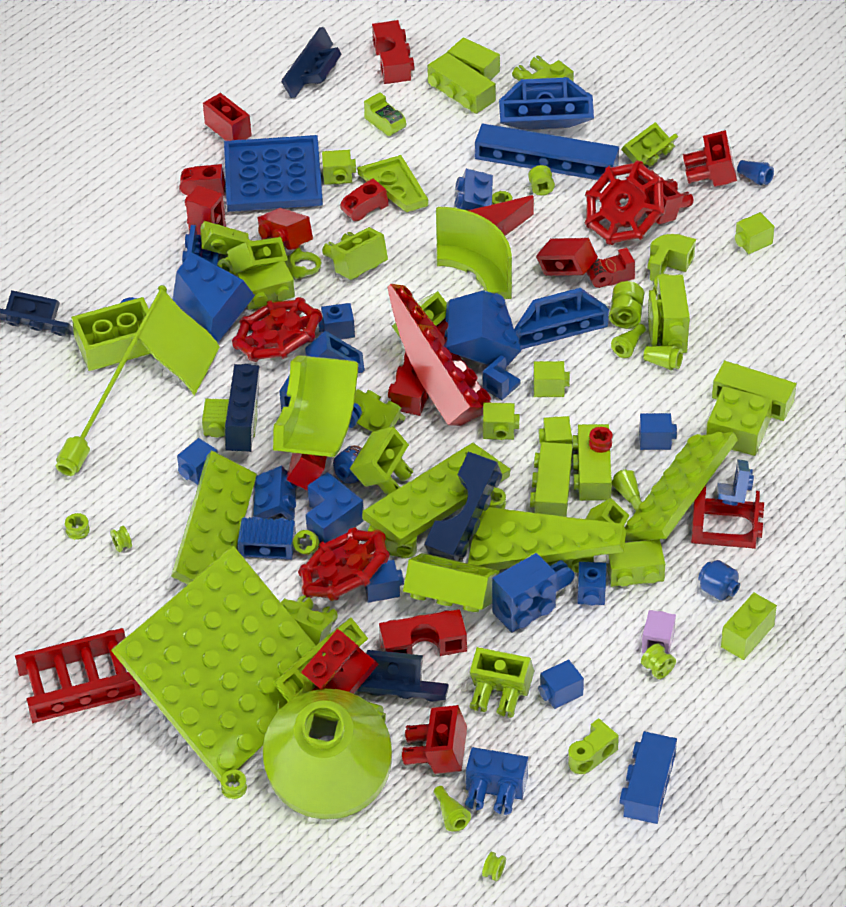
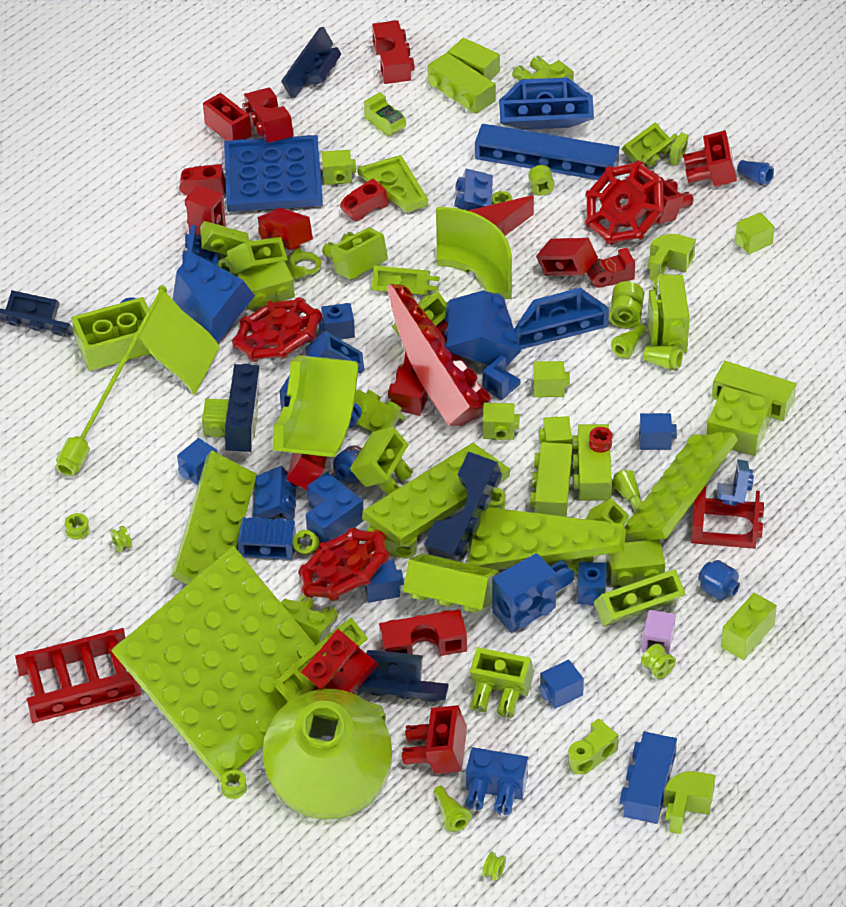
(269, 119): none -> red arch
(414, 279): none -> lime hinge
(639, 597): none -> lime brick
(678, 149): none -> lime tile
(688, 792): none -> lime brick

